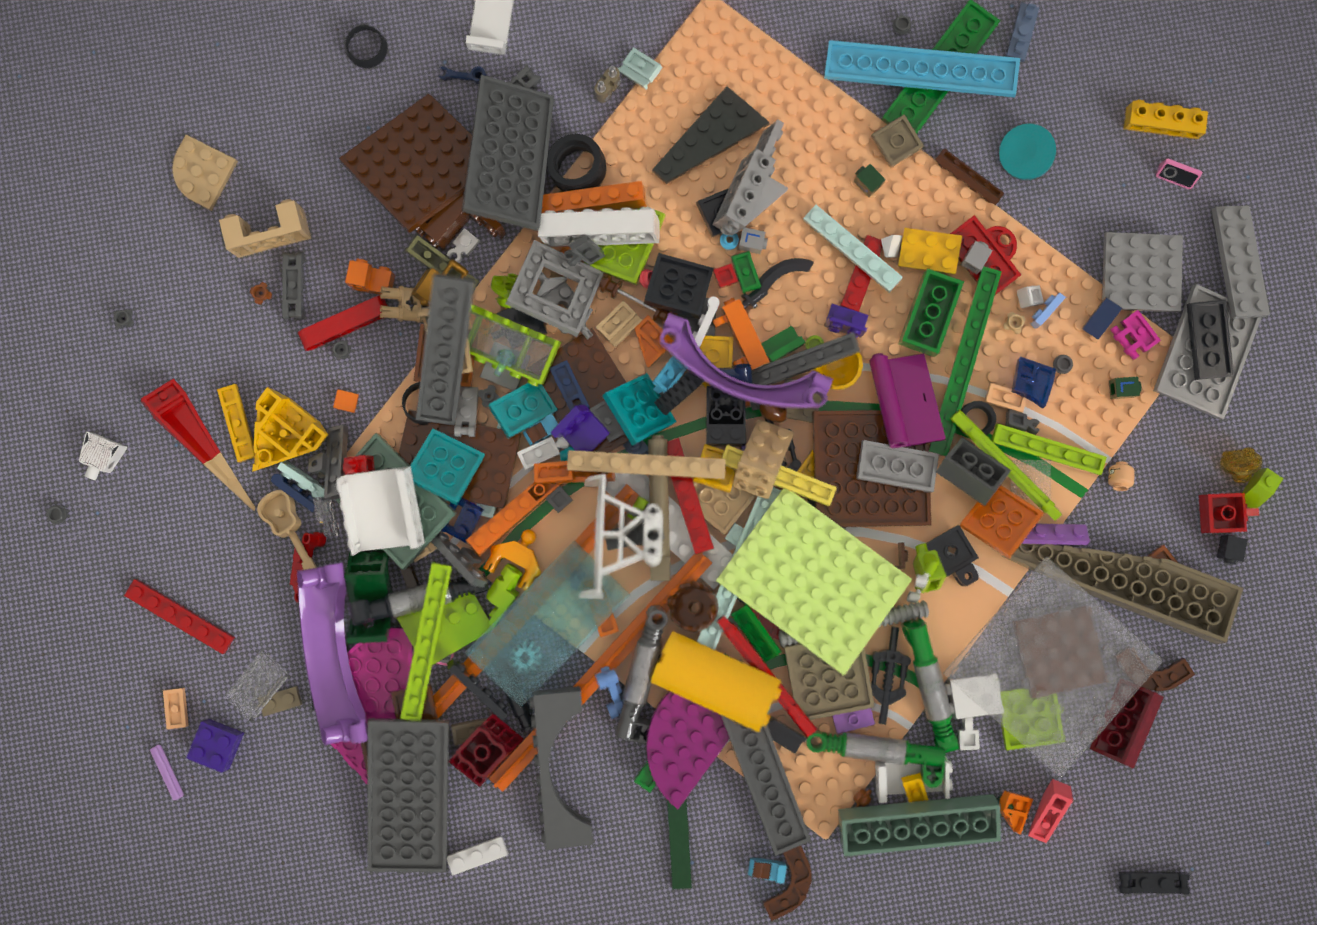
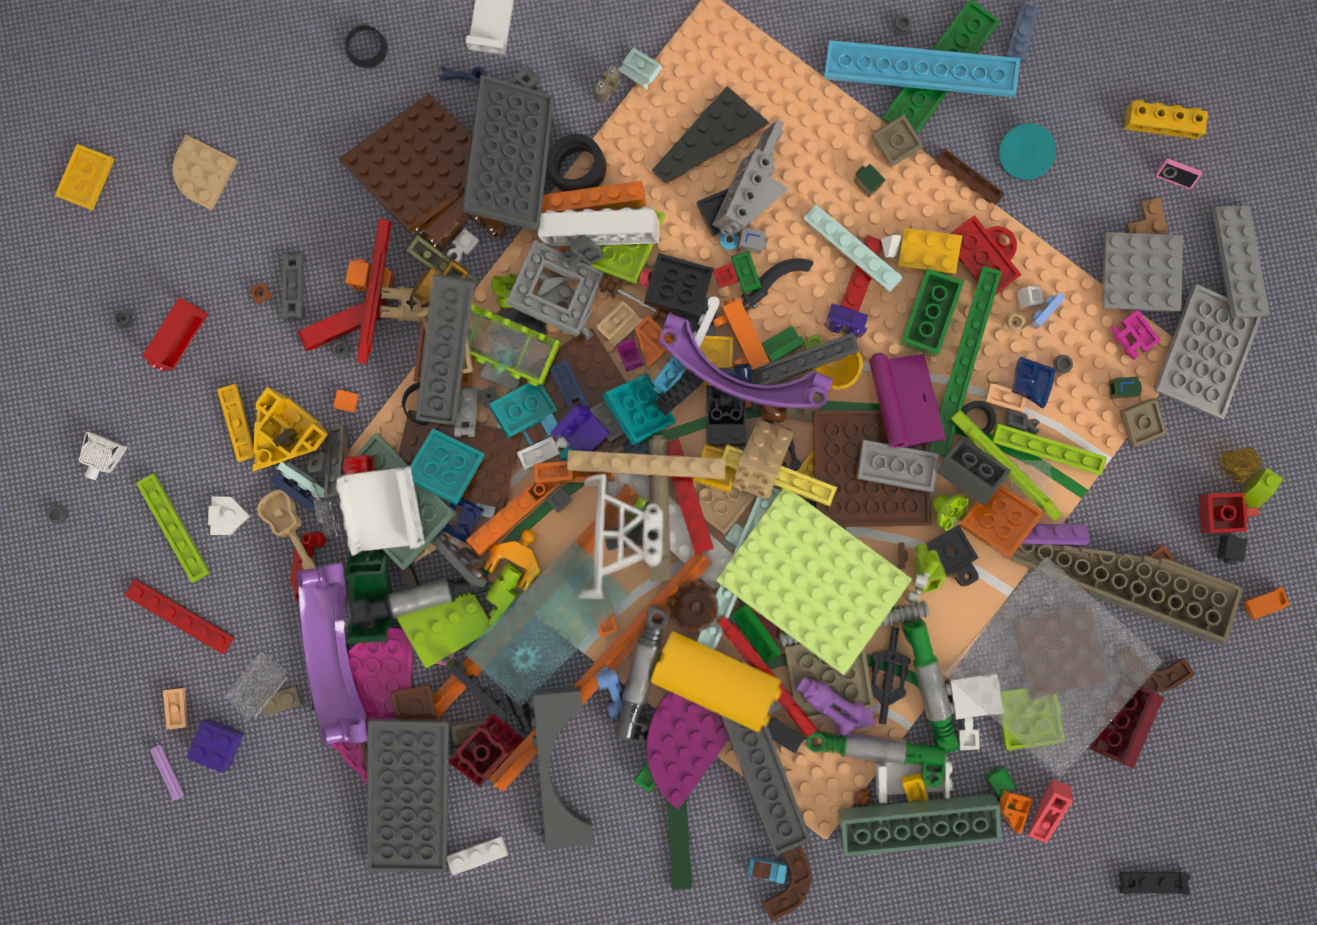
(84, 177): none -> yellow plate
(173, 528): none -> lime plate
(174, 335): none -> red piece
(178, 416): red plate -> none
(225, 515): none -> white plate
(243, 242): tan plate -> none
(285, 438): none -> dark brown plate
(373, 290): none -> red piece
(426, 641): lime plate -> none
(629, 354): none -> magenta bracket
(822, 697): none -> medium lavender piece
(950, 509): none -> lime plate
(976, 257): light grey brick -> none
(999, 780): none -> green piece
(1102, 318): dark blue tile -> none
(1121, 476): light nougat head -> none
(1143, 422): none -> dark tan tile
(1153, 219): none -> medium nougat plate
(1210, 339): black tile -> none
(1266, 603): none -> orange slope

